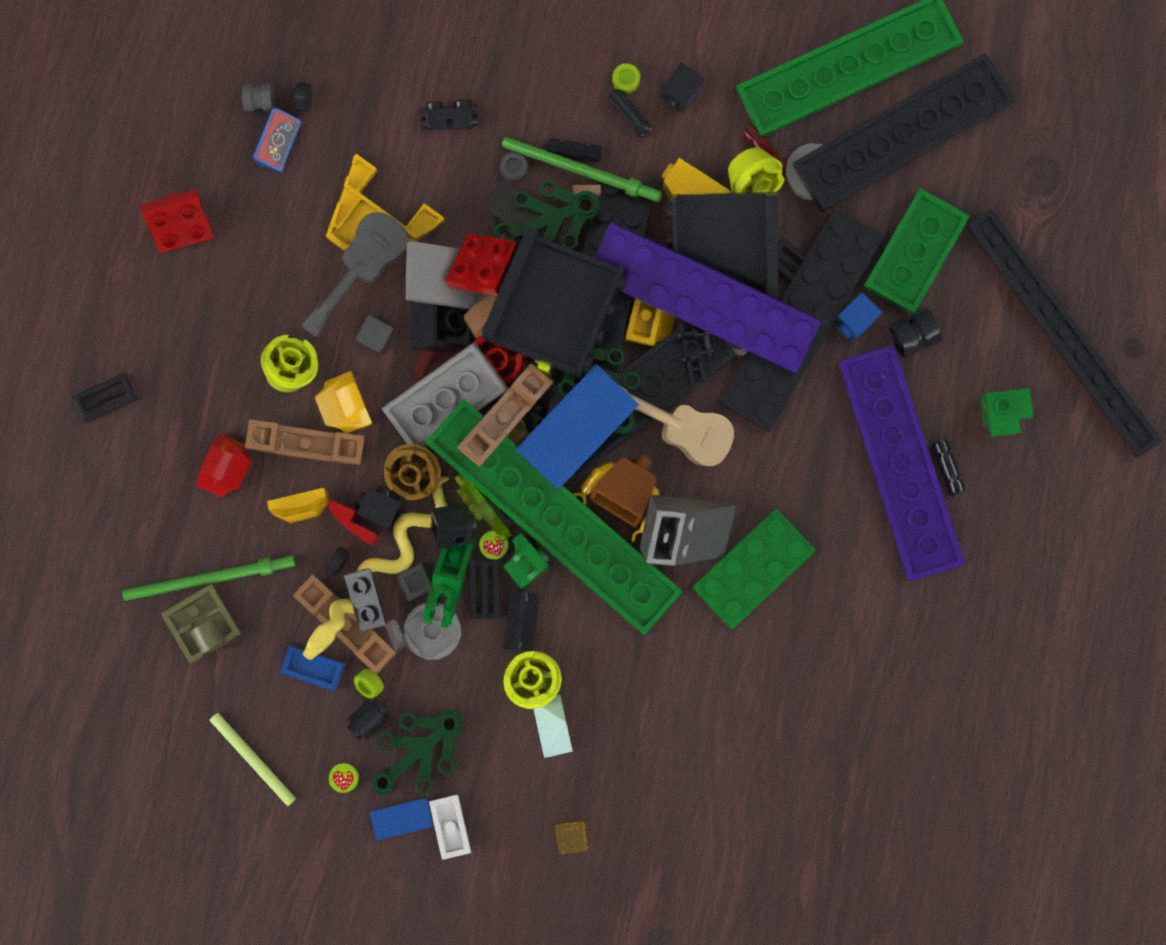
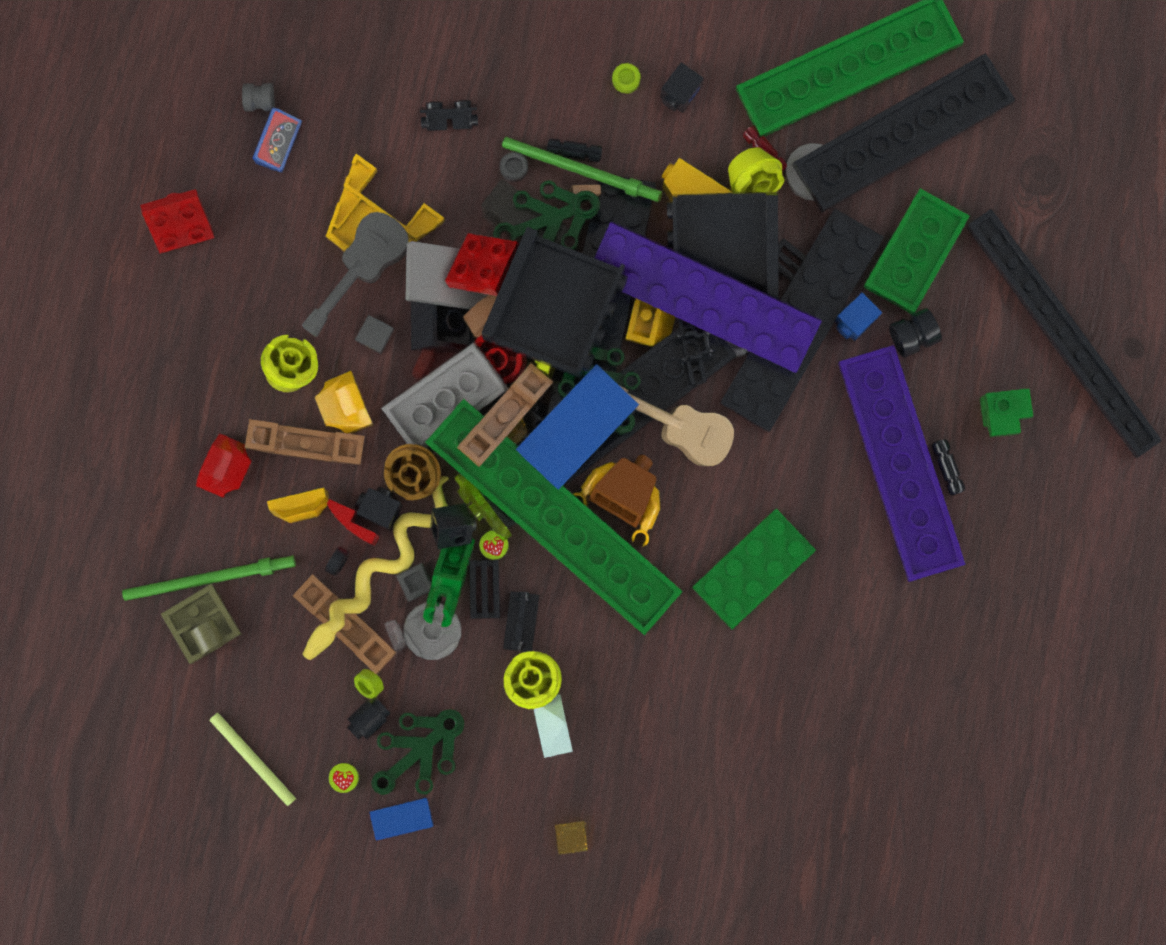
(128, 388): black tile -> none
(303, 96): black tile -> none
(318, 671): blue tile -> none
(365, 599): hinge -> none
(450, 827): white plate -> none
(526, 563): green brick -> none
(629, 113): black axle -> none
(685, 530): dark grey slope -> none

